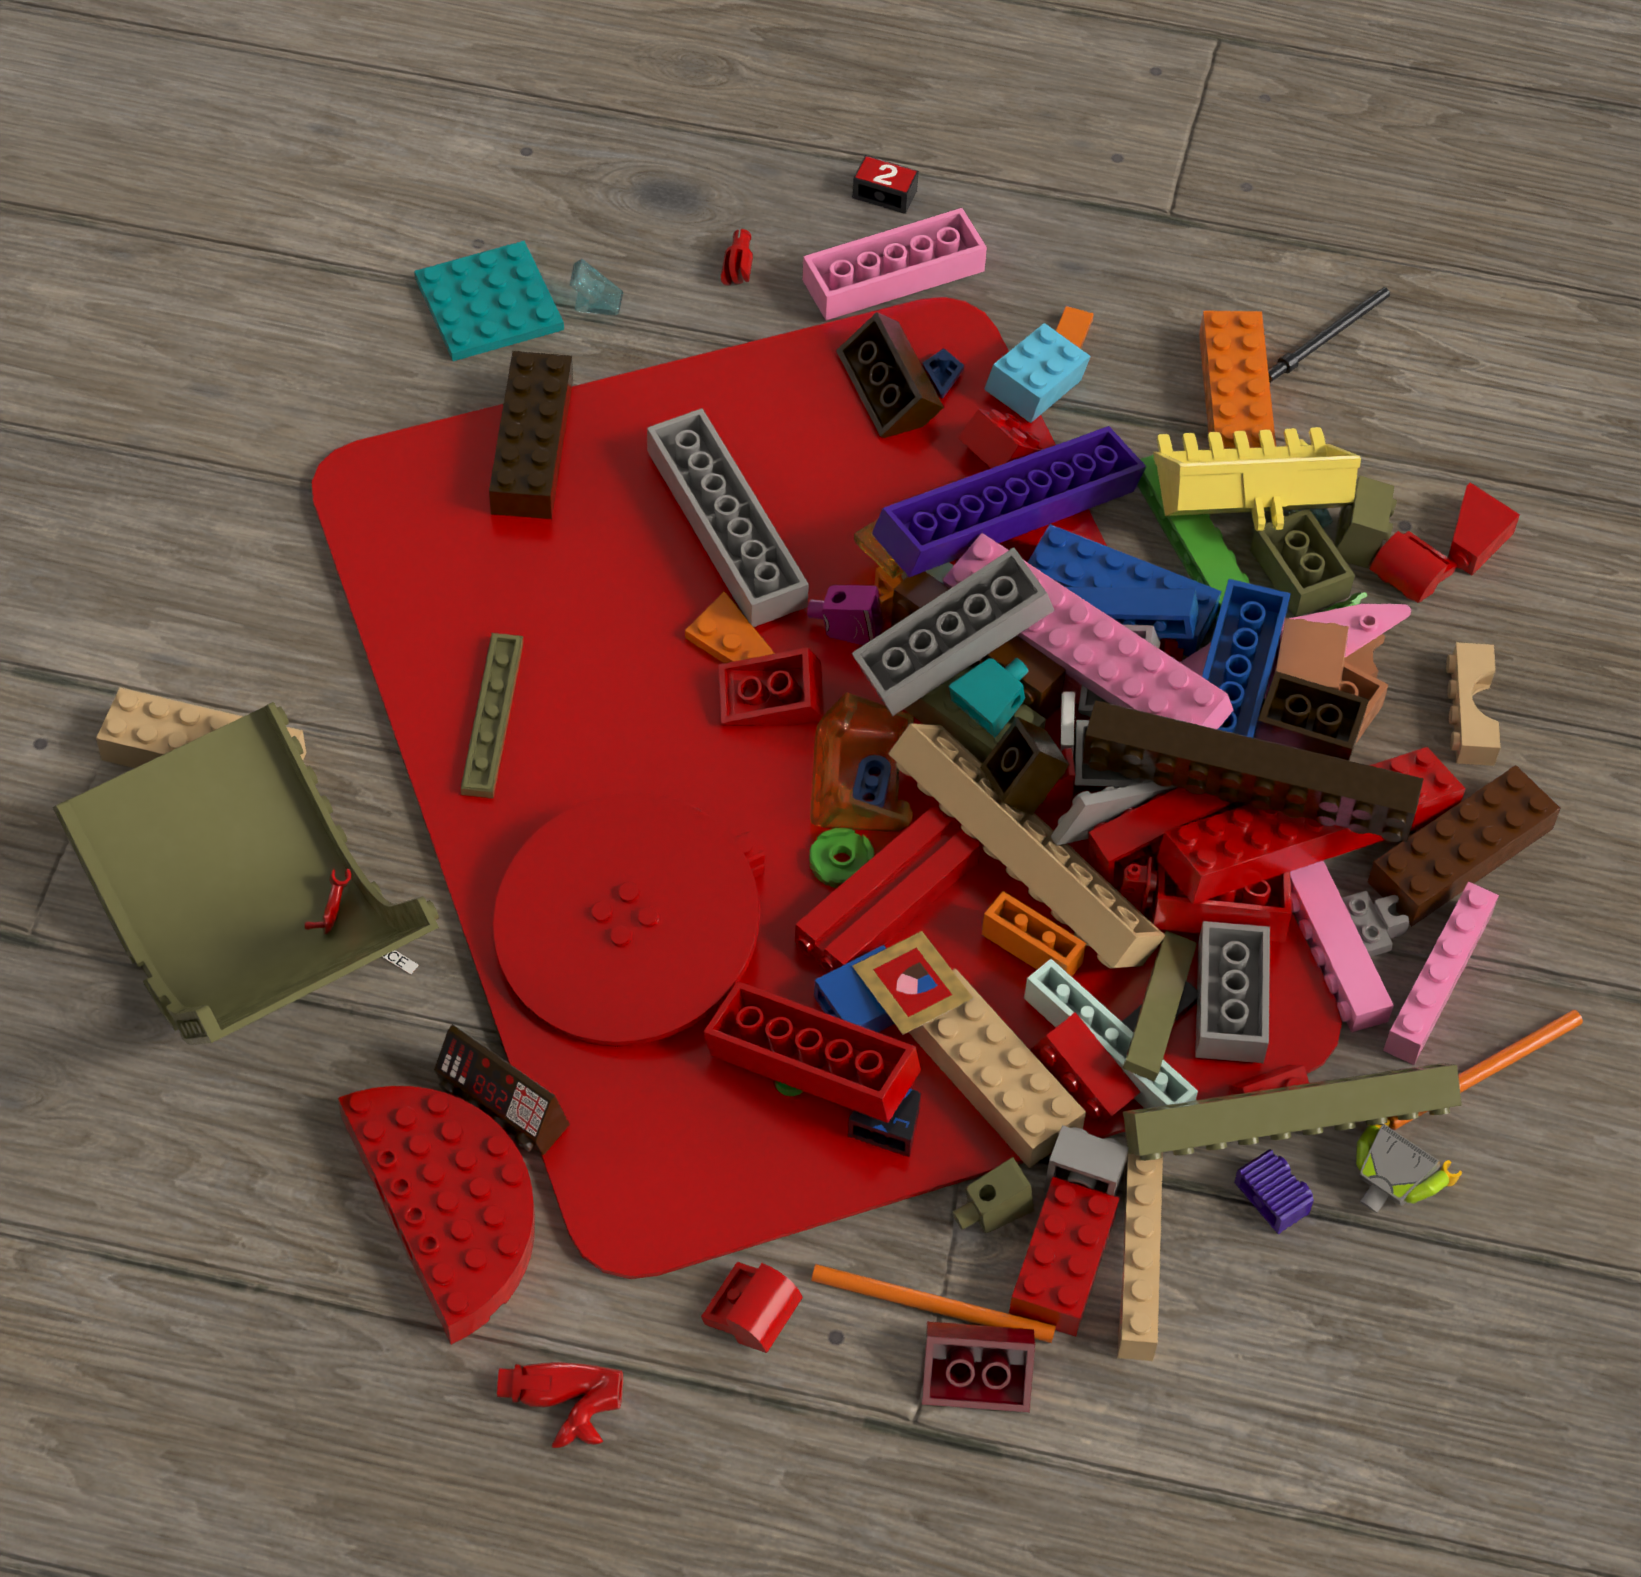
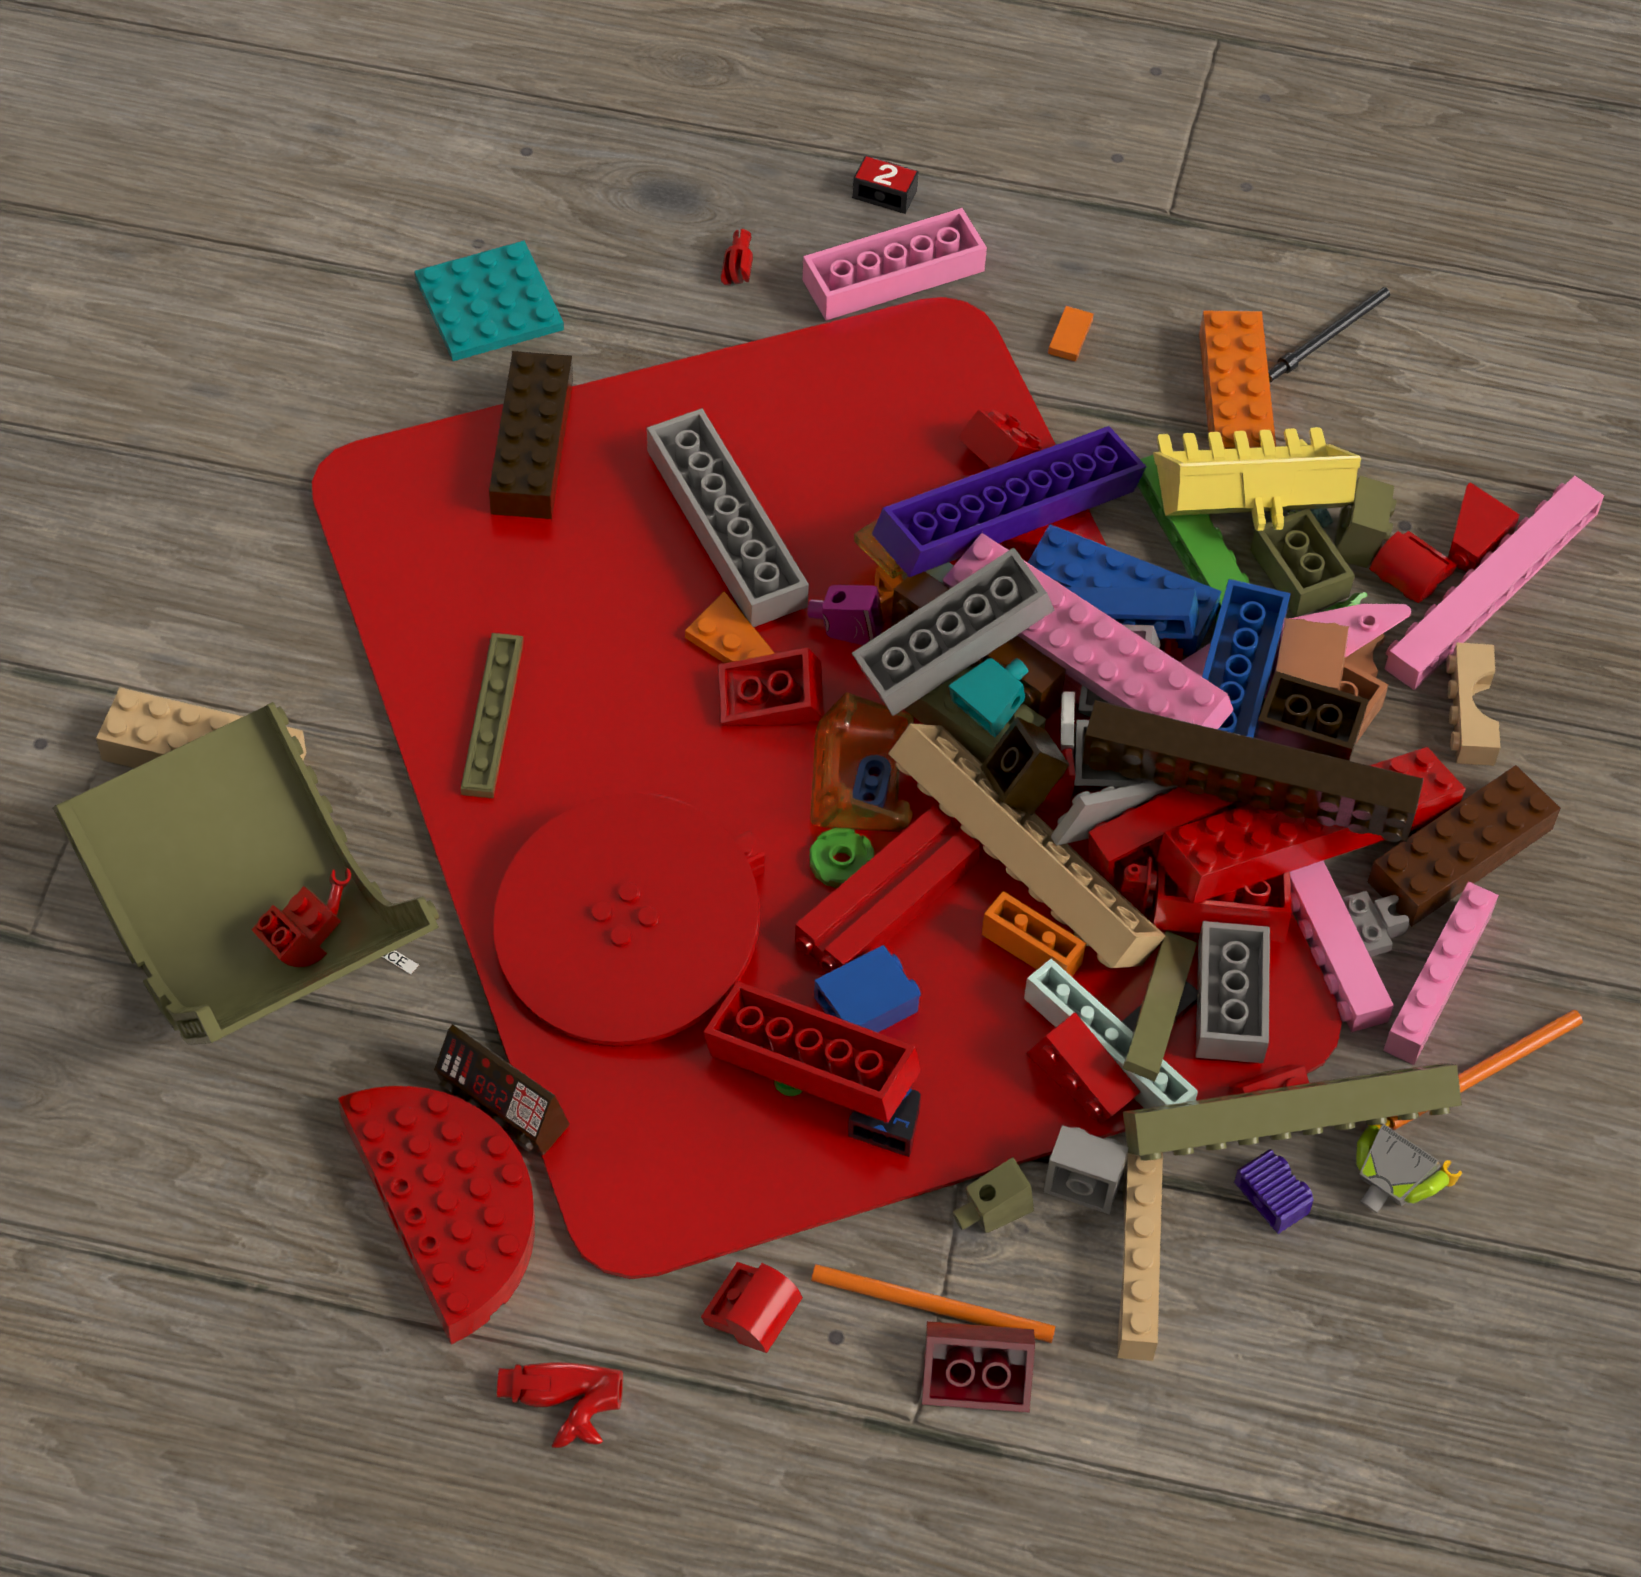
(297, 929): none -> red brick
(595, 291): clear light blue slope -> none
(889, 377): dark brown slope -> none
(912, 982): sticker -> none
(942, 371): dark blue piece -> none
(1000, 1076): tan brick -> none
(1037, 372): medium azure brick -> none
(1064, 1255): red brick -> none
(1493, 582): none -> bright pink brick

